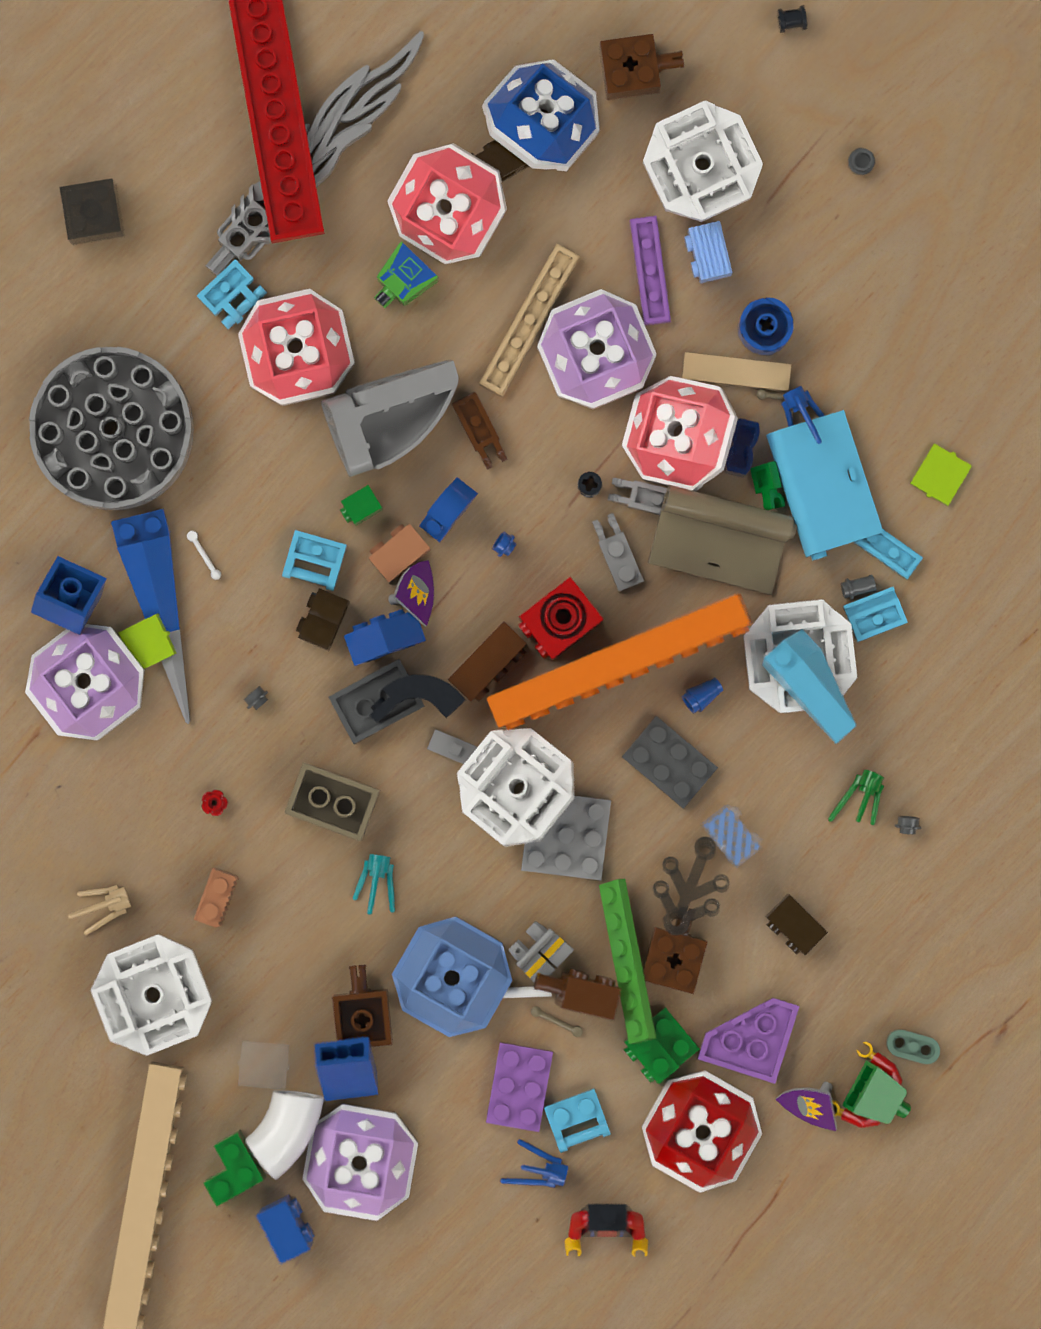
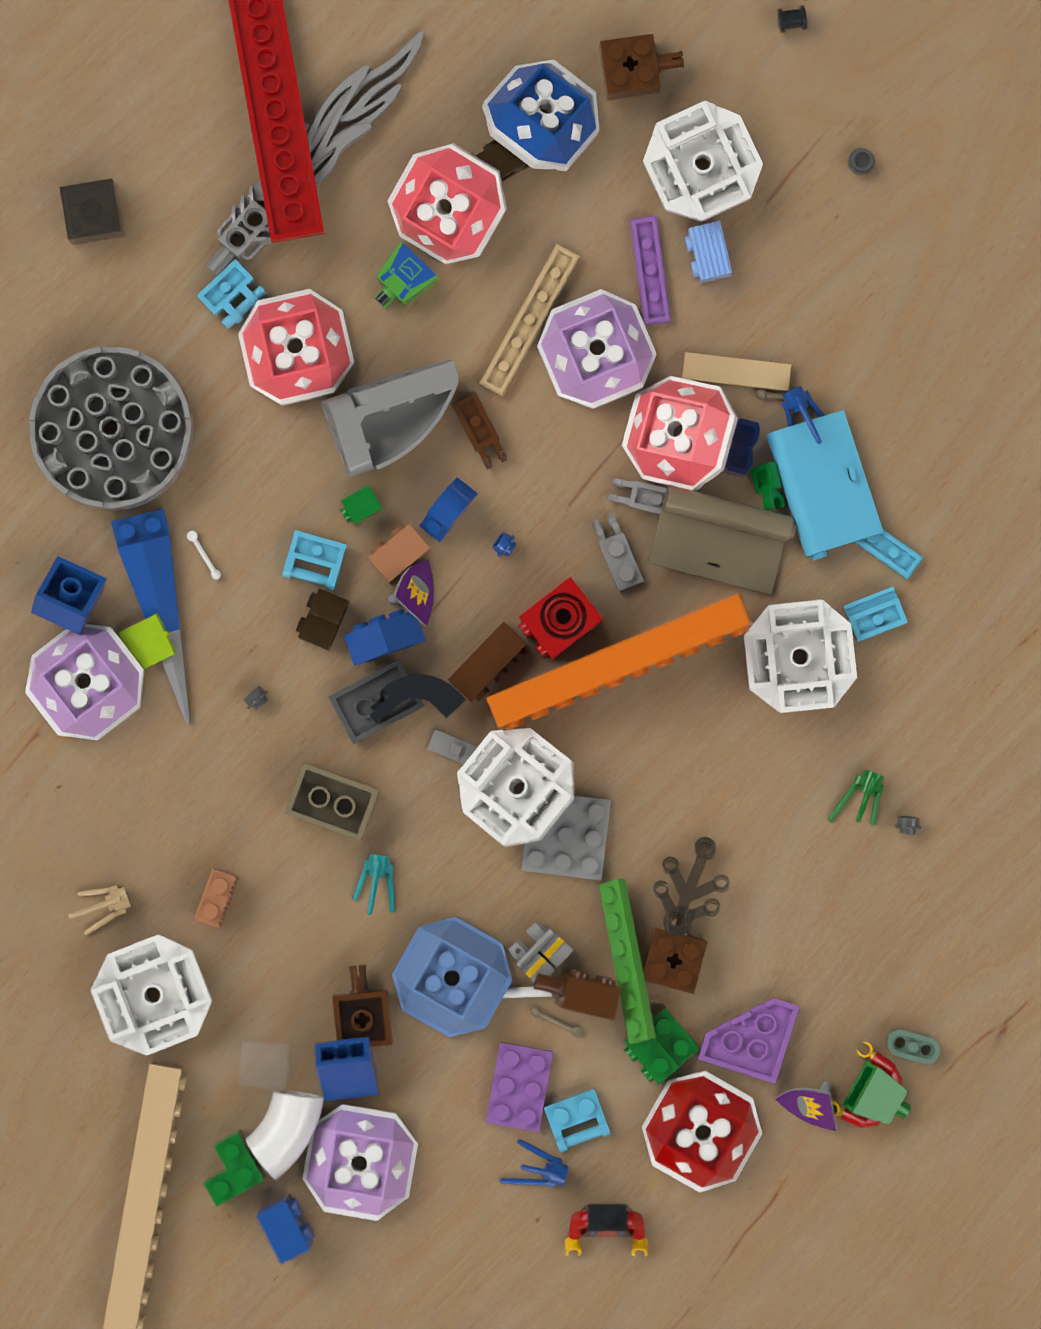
(207, 800): red plate -> none
(594, 491): black bush -> none
(669, 762): dark grey plate -> none
(702, 695): blue cone -> none
(732, 835): container -> none
(759, 312): blue brick -> none
(796, 925): dark brown brick -> none
(806, 676): medium azure wedge -> none
(858, 586): dark grey pin -> none
(941, 474): lime piece -> none

